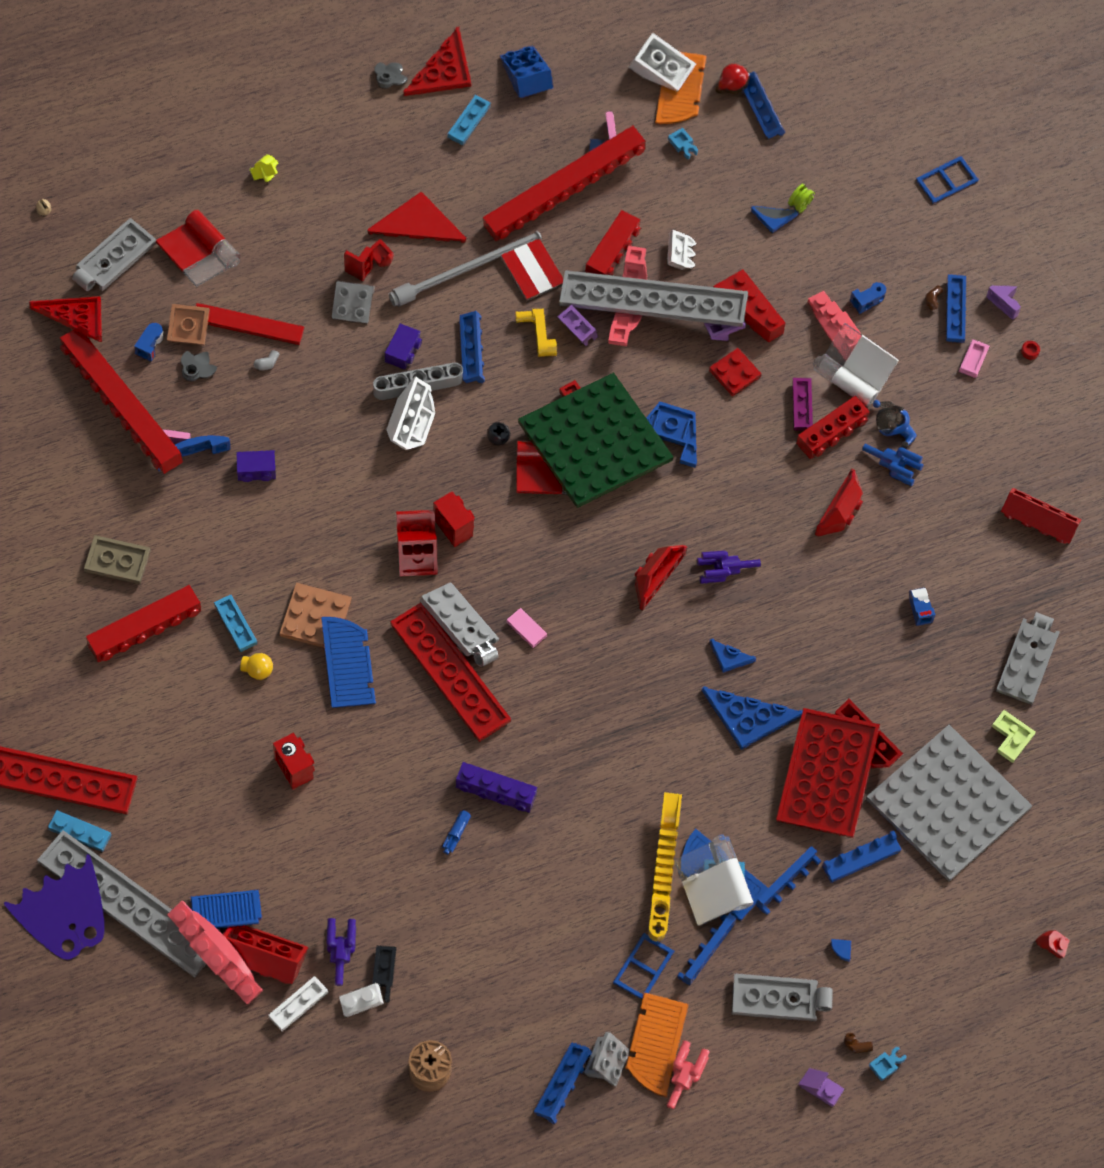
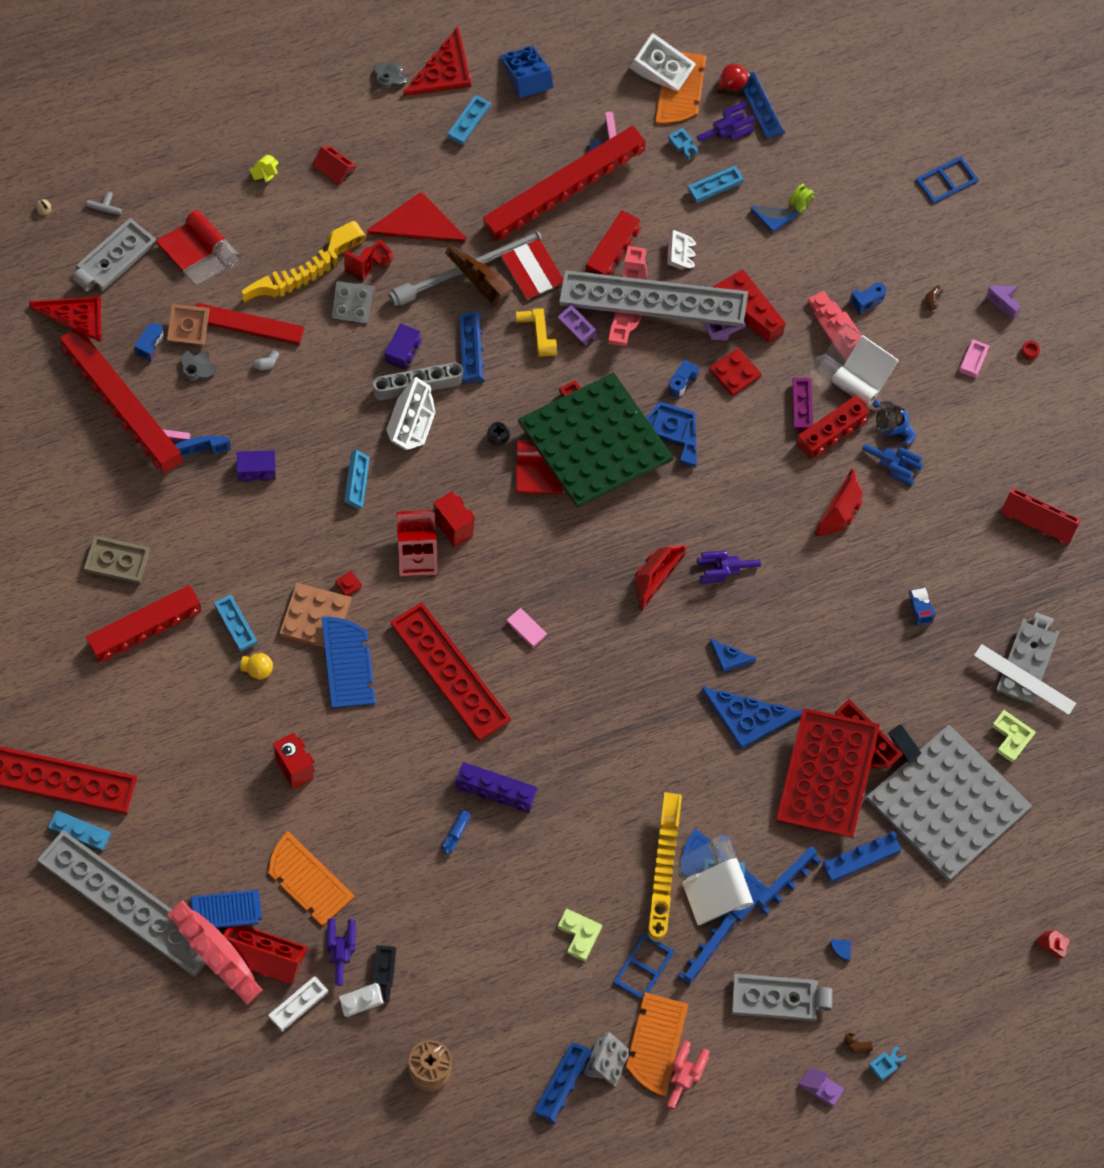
(59, 904): dark purple piece -> none
(104, 206): none -> light grey piece
(307, 880): none -> orange piece
(333, 164): none -> red panel
(340, 241): none -> yellow piece
(348, 583): none -> red plate
(357, 479): none -> dark azure plate
(457, 617): light grey hinge -> none
(486, 280): none -> reddish brown wedge
(583, 929): none -> yellowish green plate
(682, 377): none -> blue leg
(715, 184): none -> dark azure plate
(728, 124): none -> dark purple plant
(904, 743): none -> black wheel
(956, 308): blue plate -> none
(1025, 679): none -> white sticker

